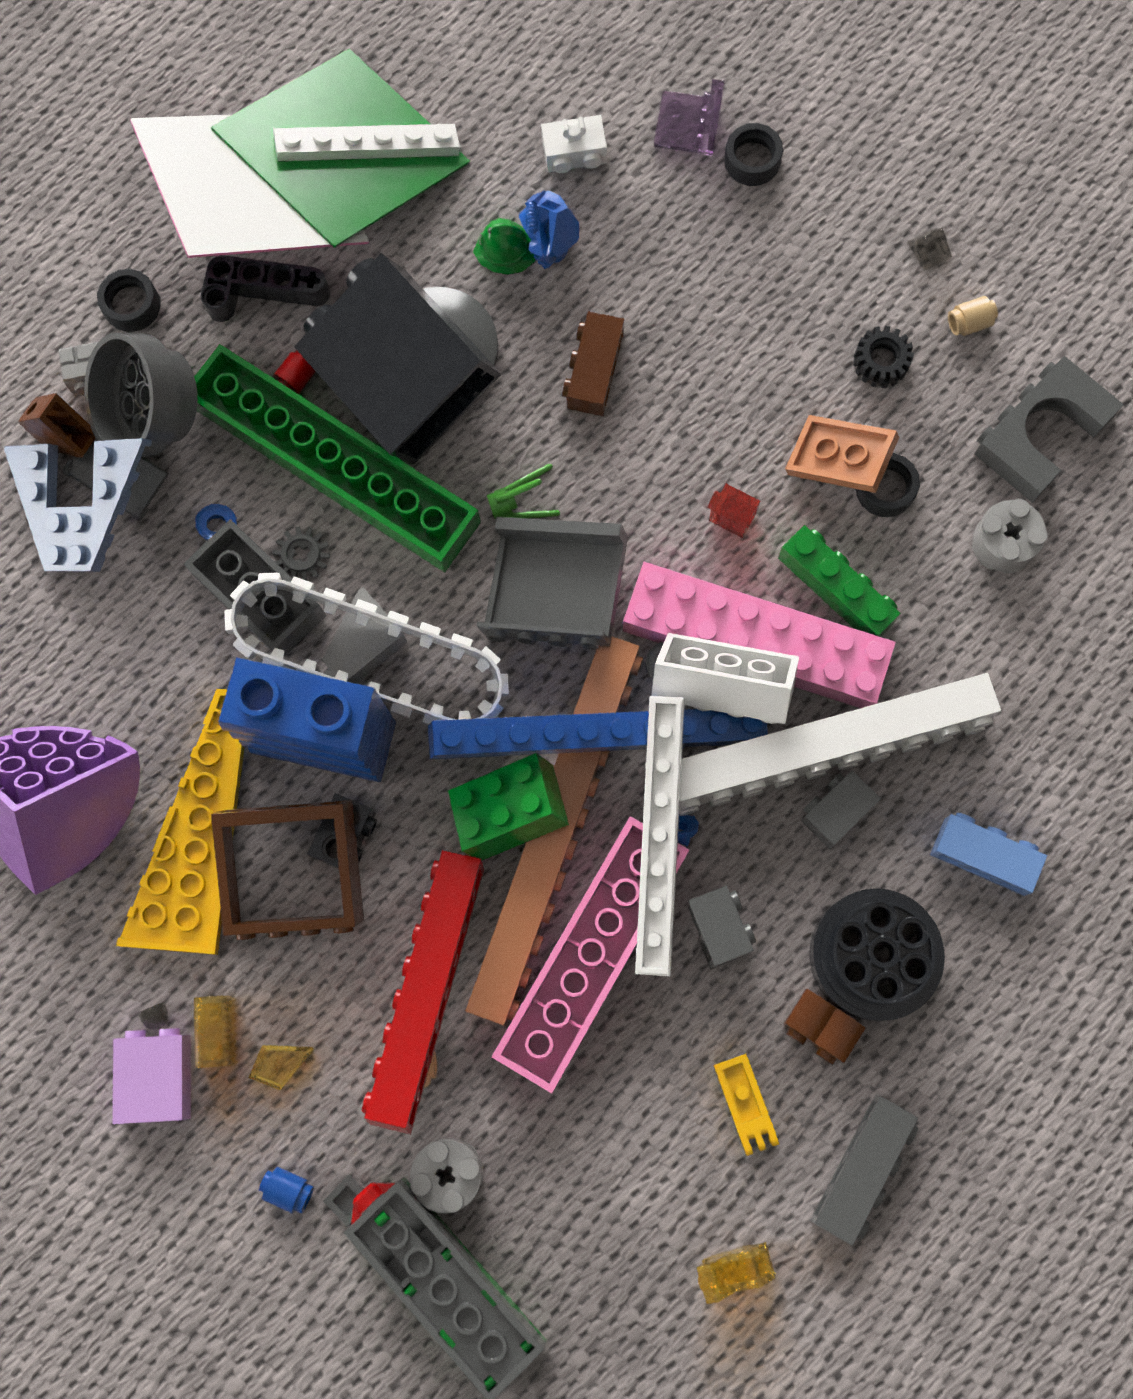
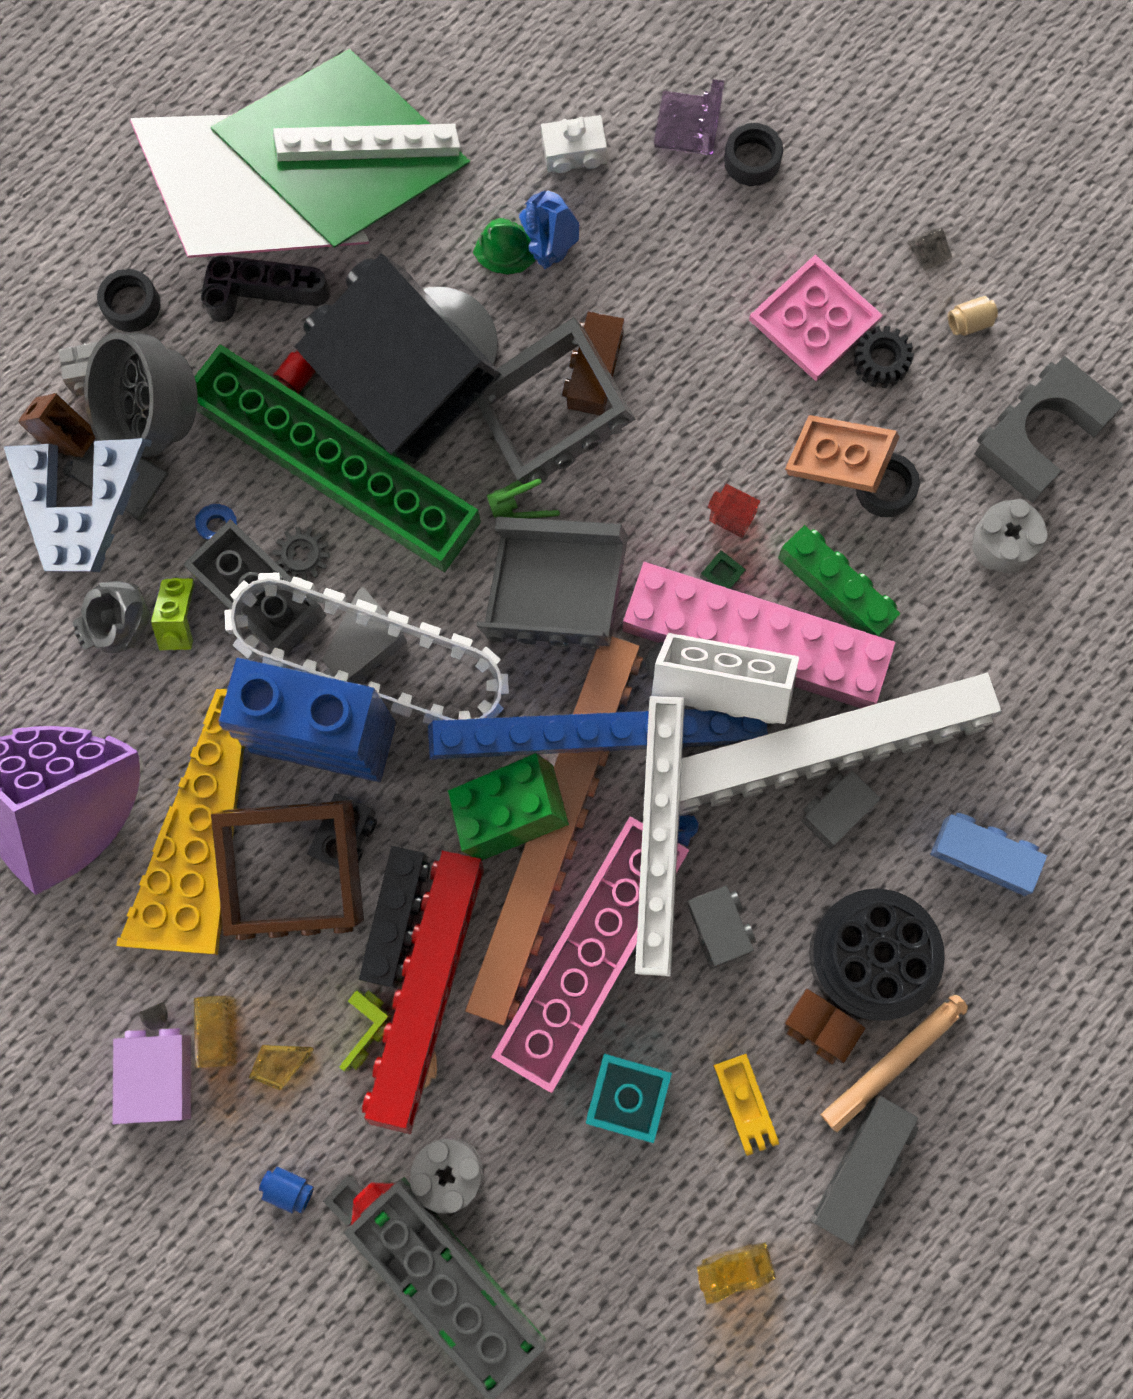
(112, 617): none -> dark grey helmet
(170, 614): none -> lime bracket
(370, 1006): none -> lime bracket
(394, 917): none -> black brick
(529, 364): none -> dark grey window
(628, 1098): none -> teal brick
(723, 571): none -> dark green plate
(815, 317): none -> bright pink plate
(893, 1063): none -> light nougat piece

